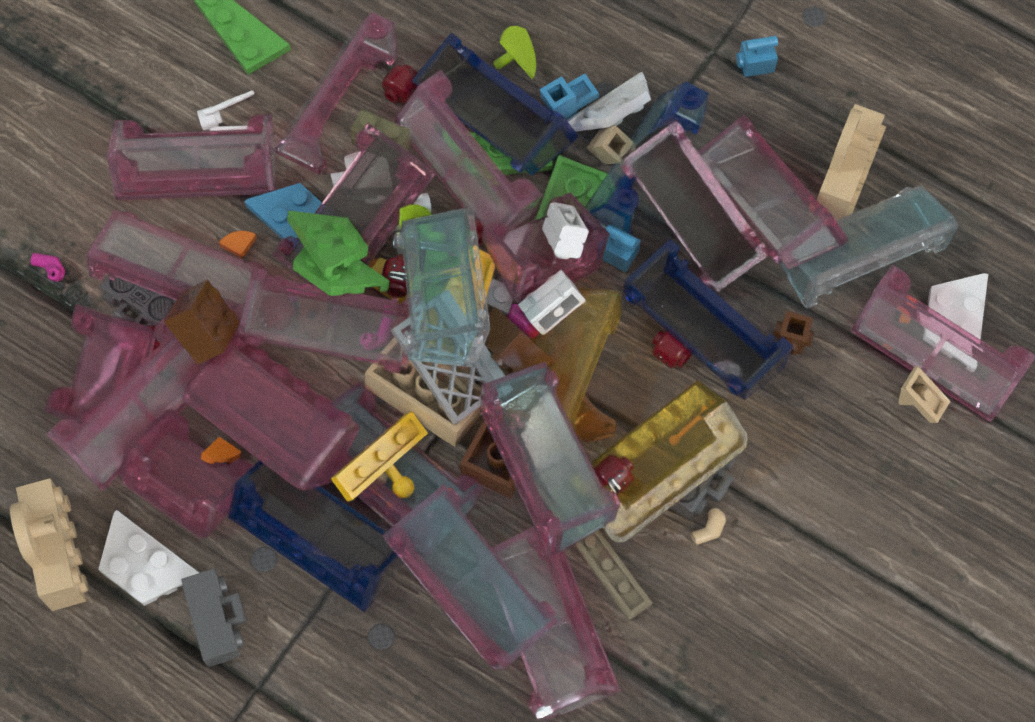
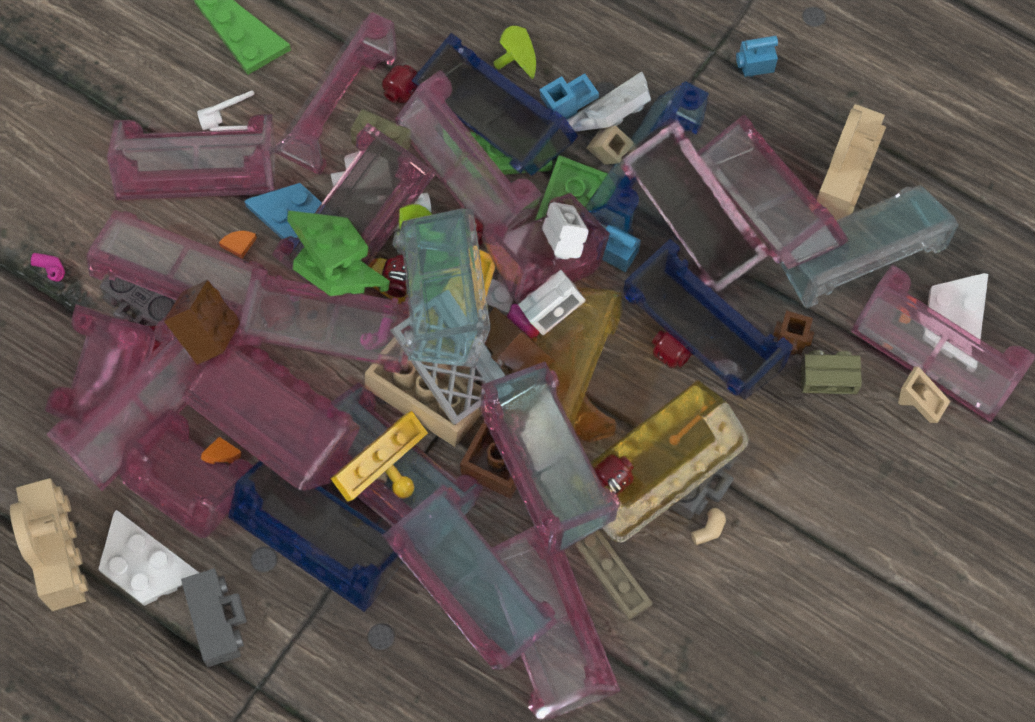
(831, 373): none -> olive brick

